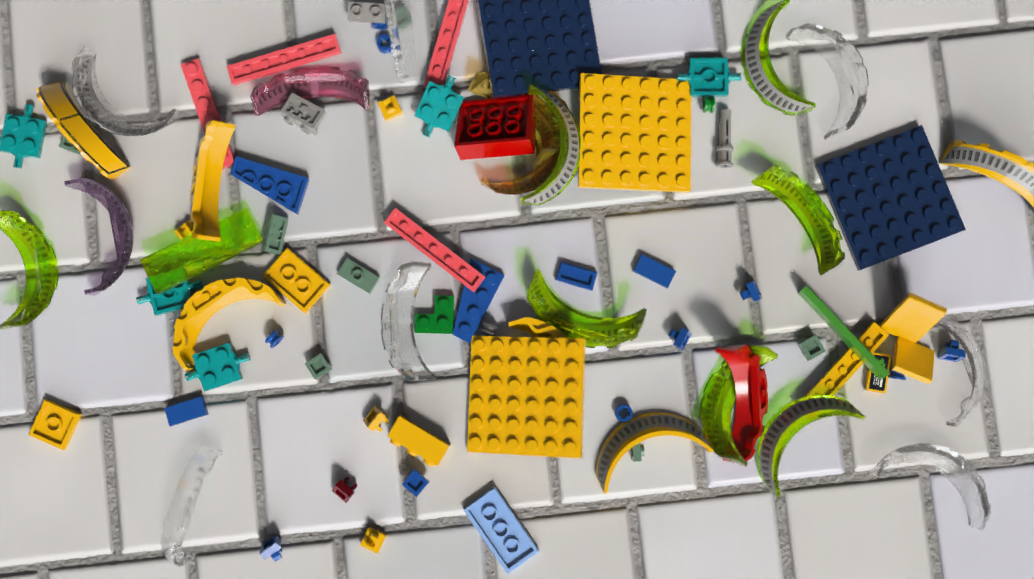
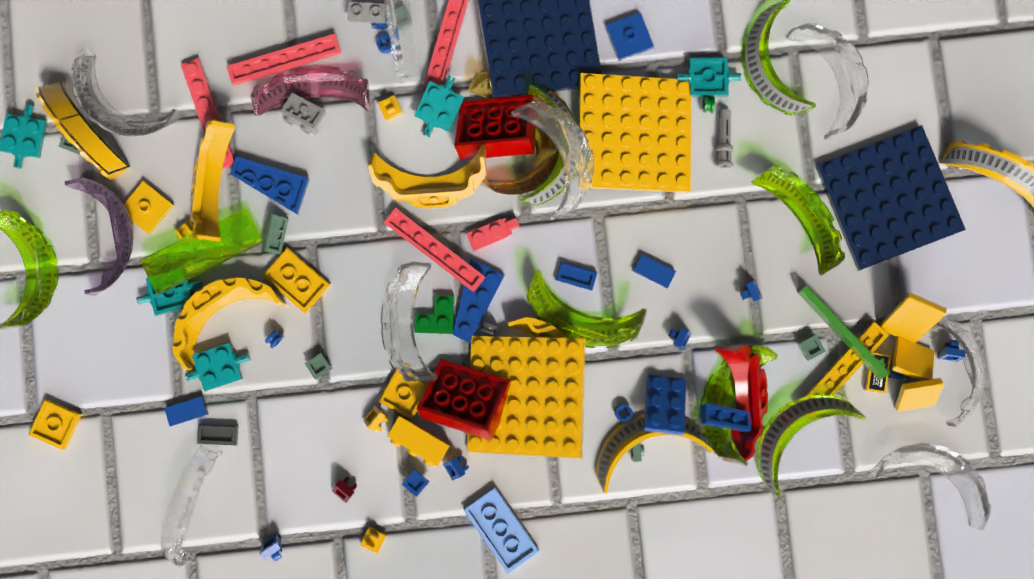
(147, 207): none -> yellow plate
(217, 434): none -> dark grey tile
(358, 275): sand green plate -> none
(403, 395): none -> yellow tile
(429, 191): none -> yellow windscreen
(454, 468): none -> blue tile
(465, 399): none -> red slope
(491, 233): none -> coral hinge
(572, 146): none -> clear windscreen
(629, 36): none -> blue plate
(665, 405): none -> blue plate
(725, 417): none -> blue plate
(919, 394): none -> yellow tile

